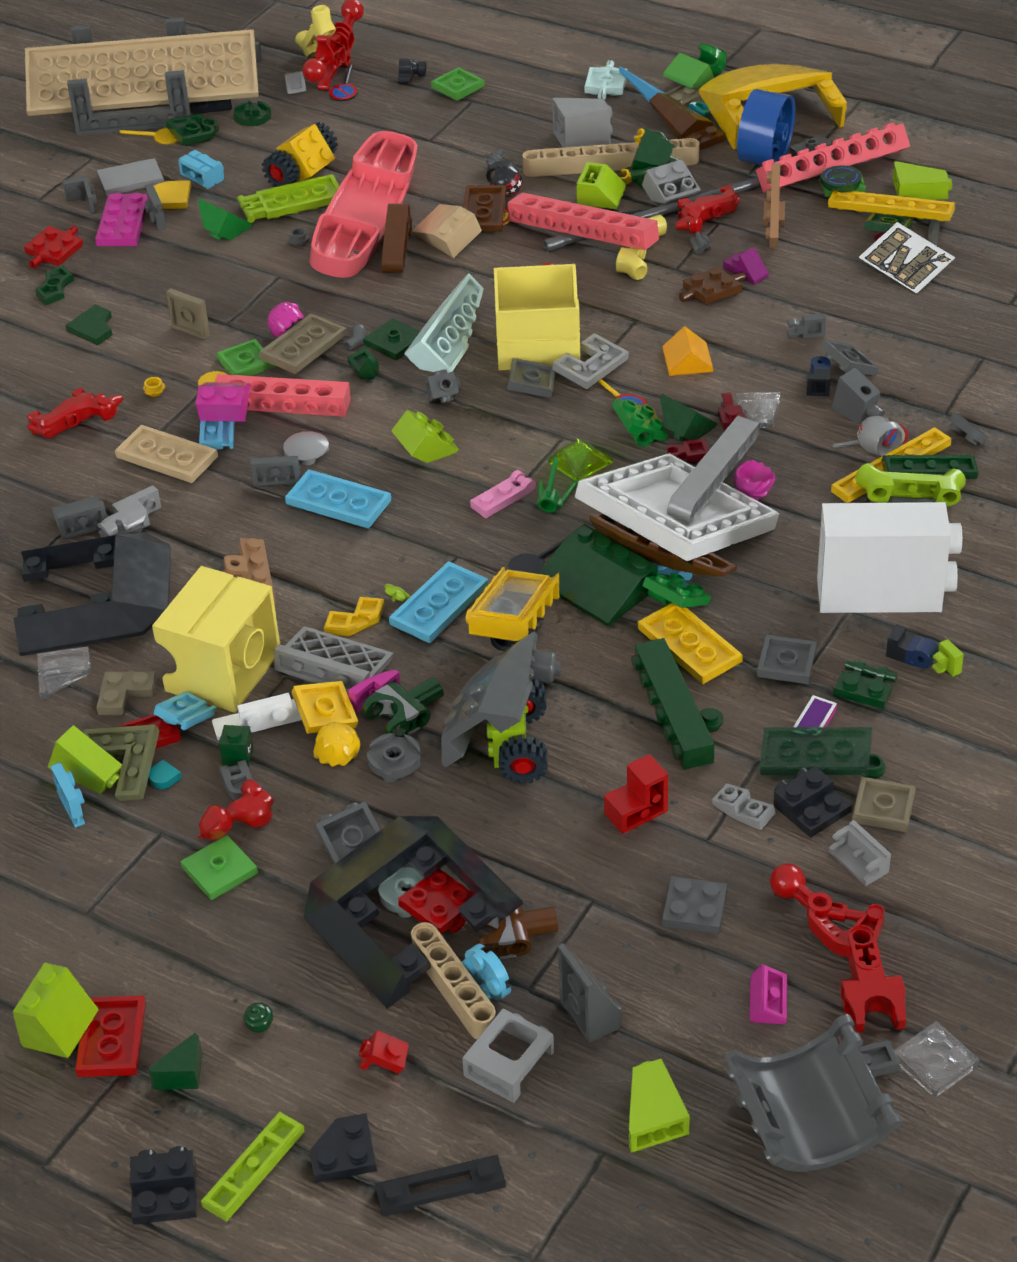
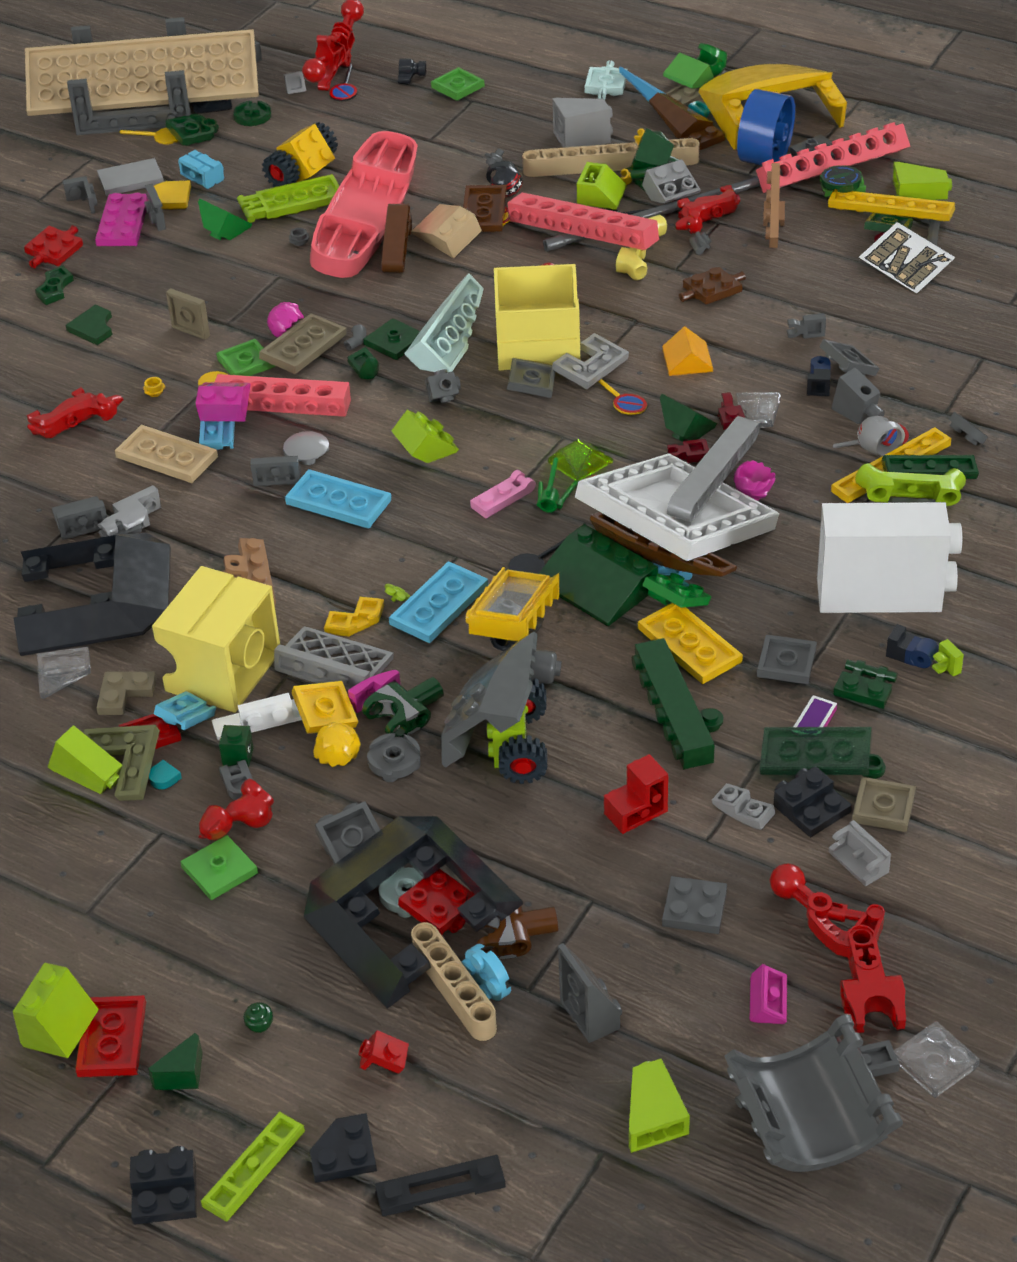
(69, 796): medium azure plate -> none
(321, 26): light yellow plate -> none
(497, 1071): light grey window -> none
(640, 421): green plate -> none
(749, 263): magenta slope -> none

